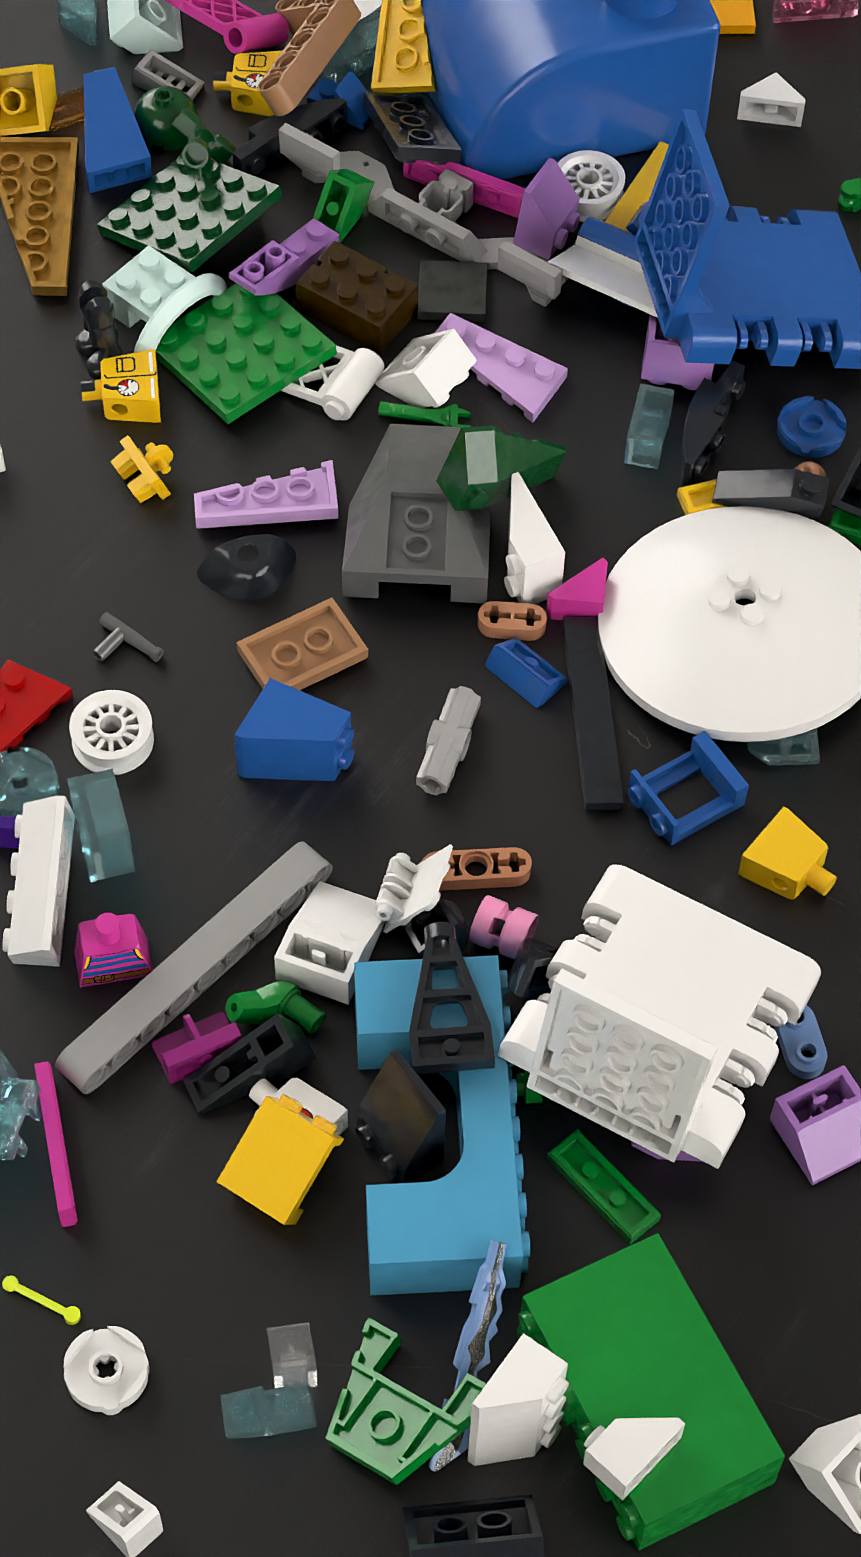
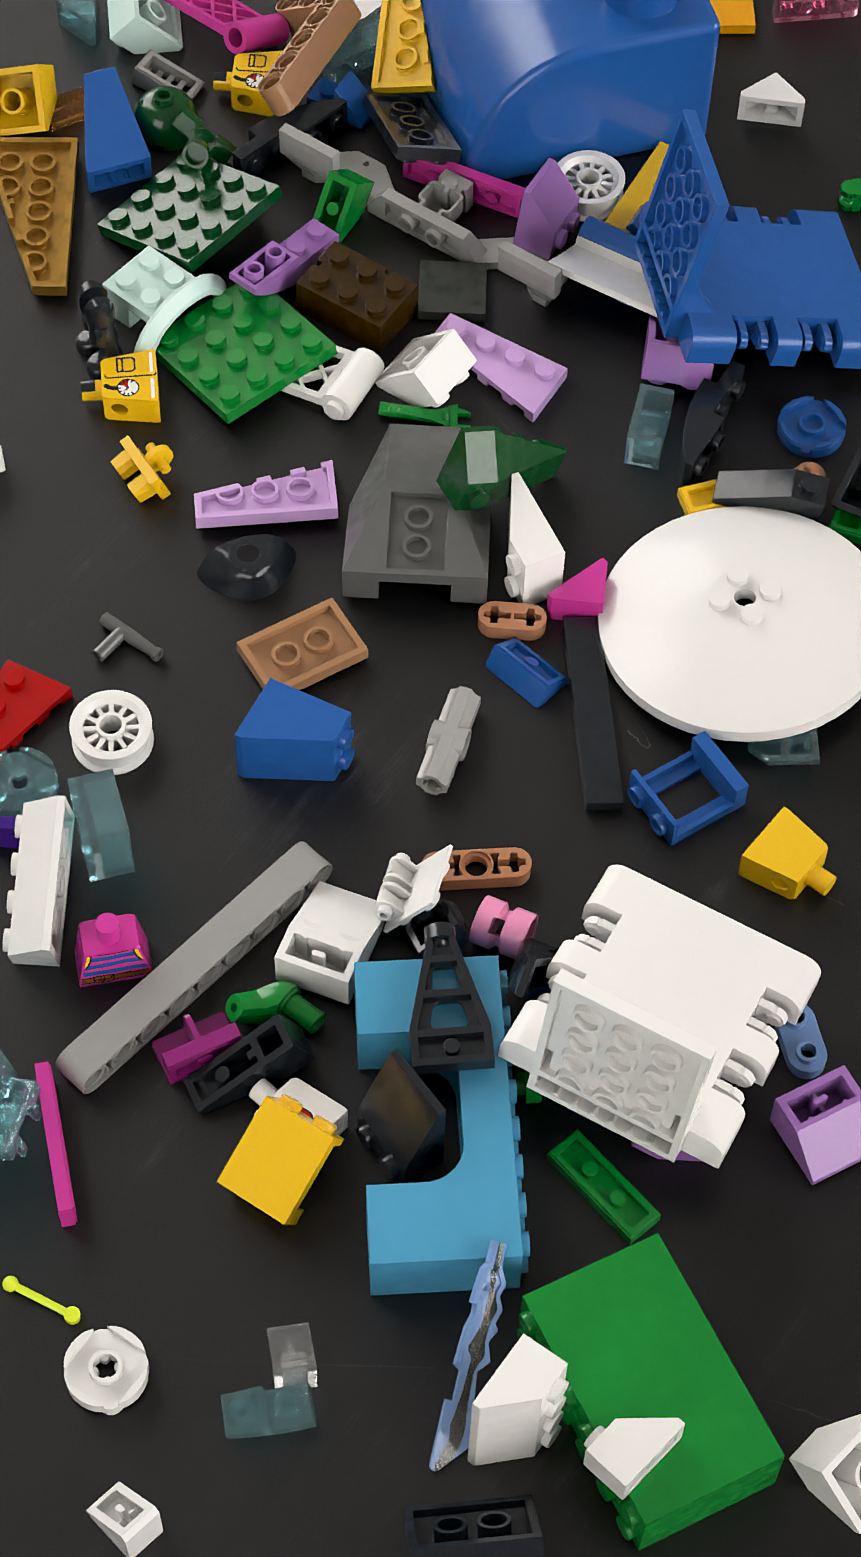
(388, 1424): wing -> none

